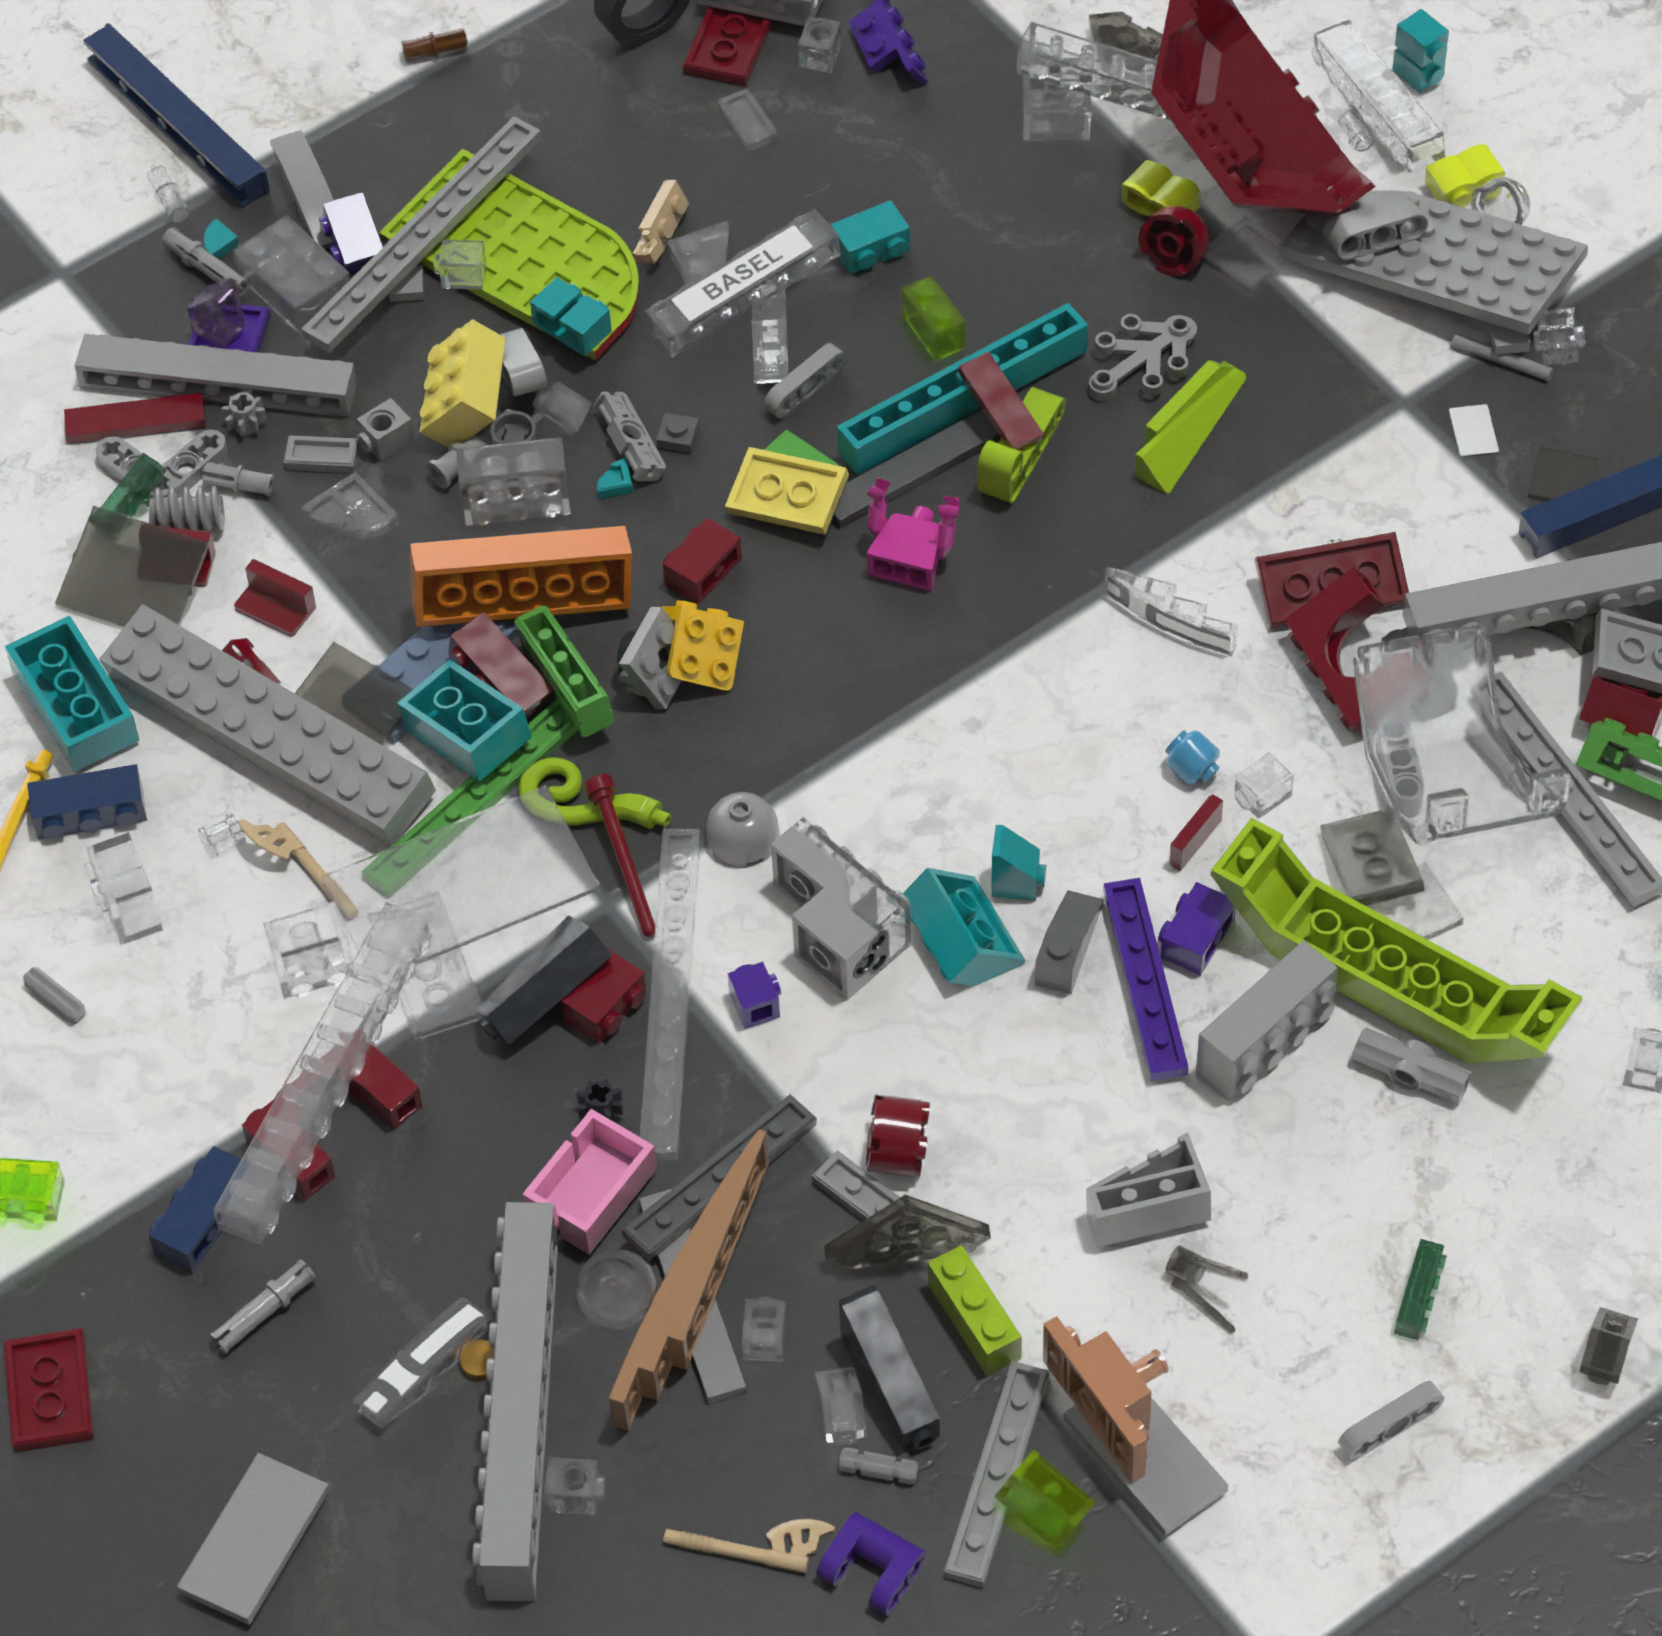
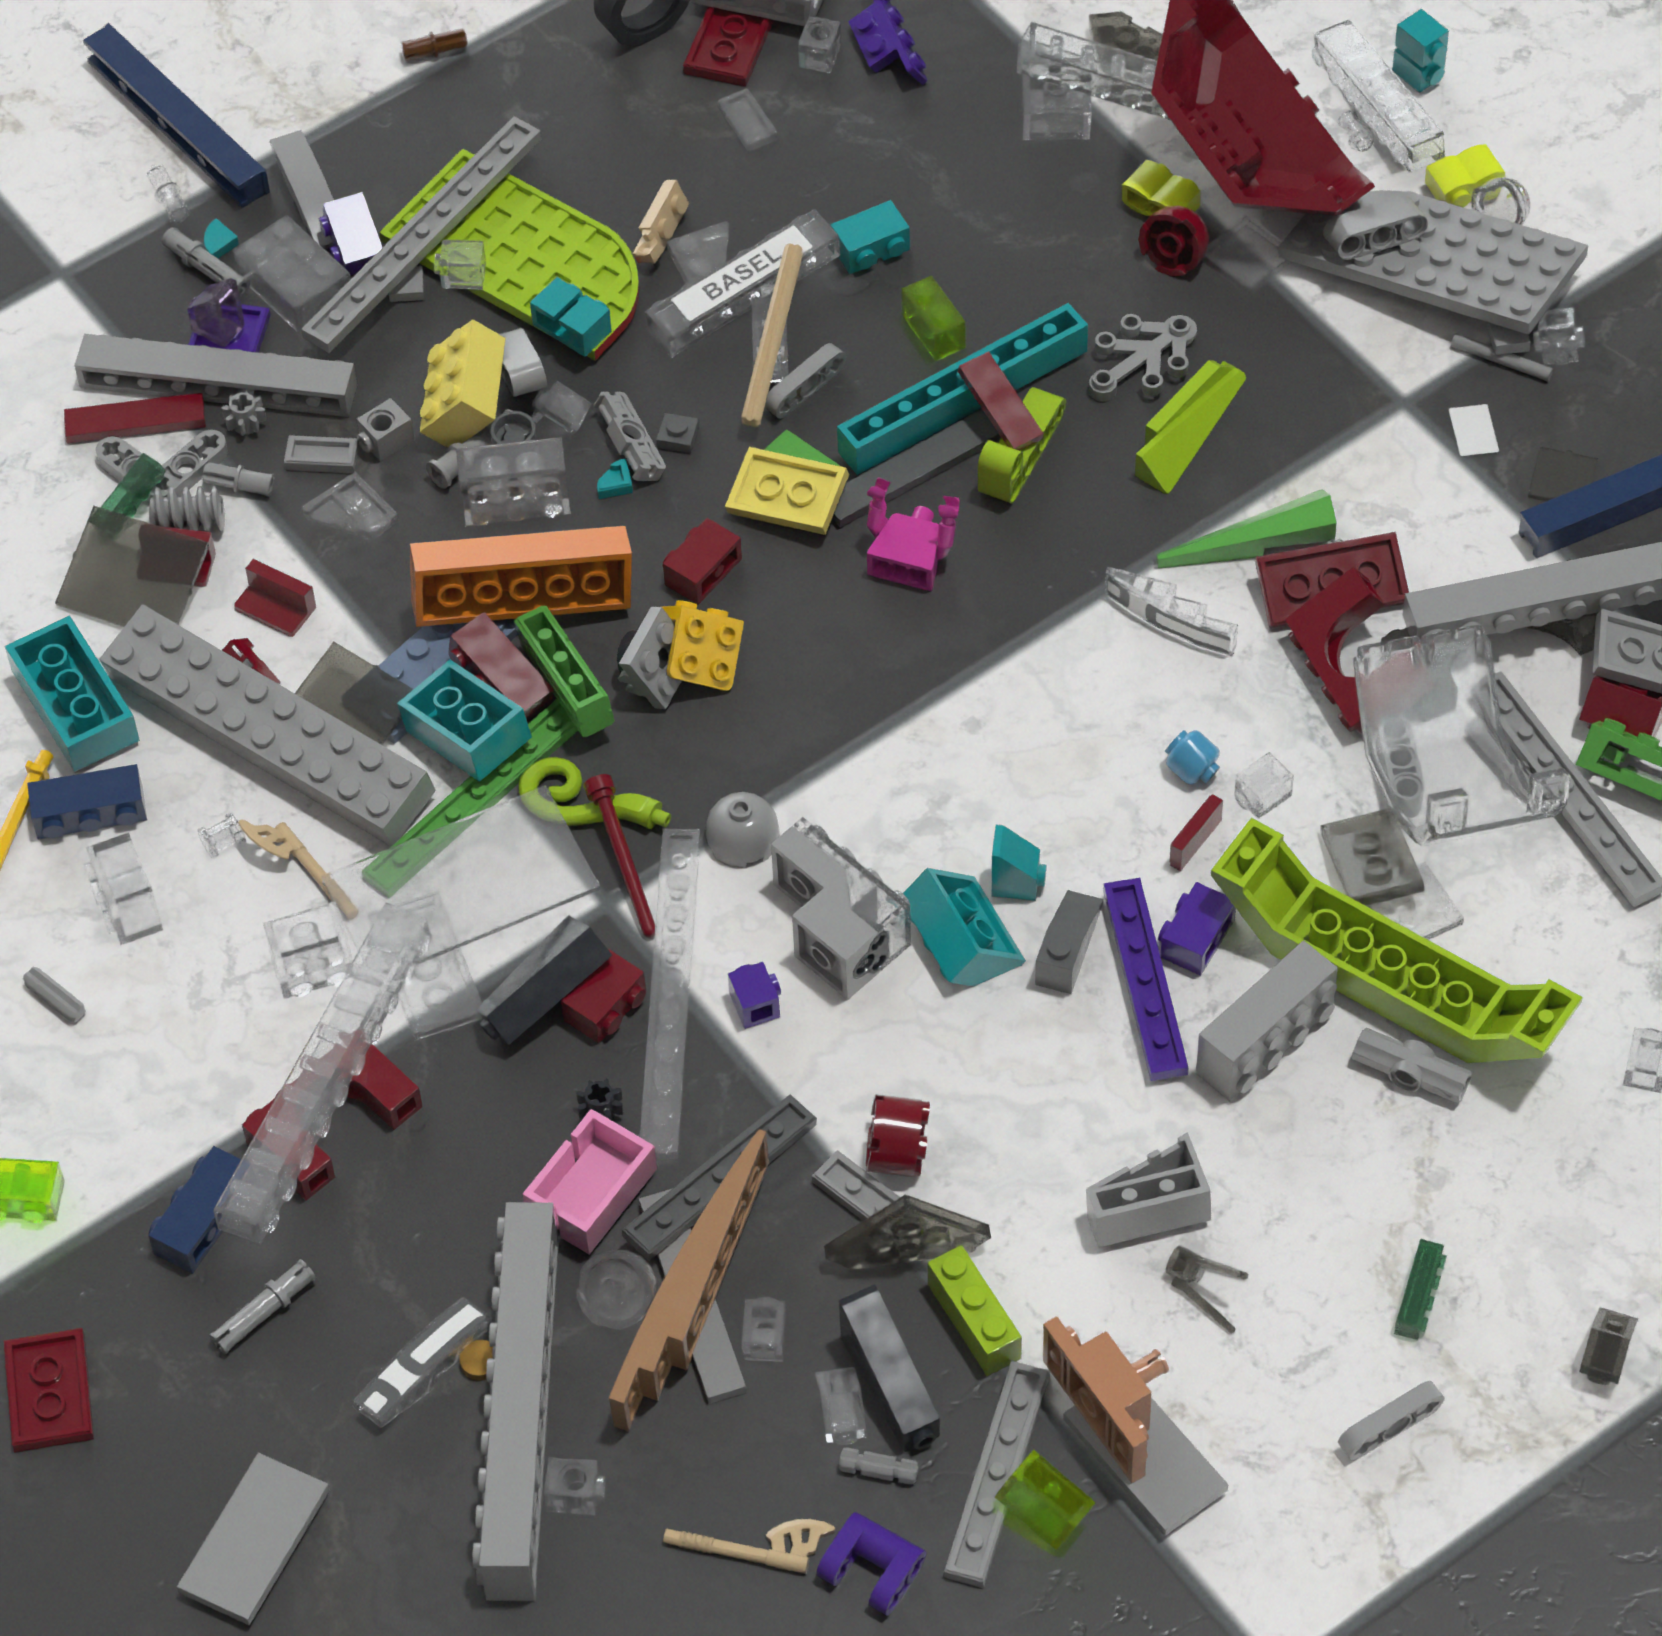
(772, 335): none -> tan axle
(1293, 523): none -> bright green wedge

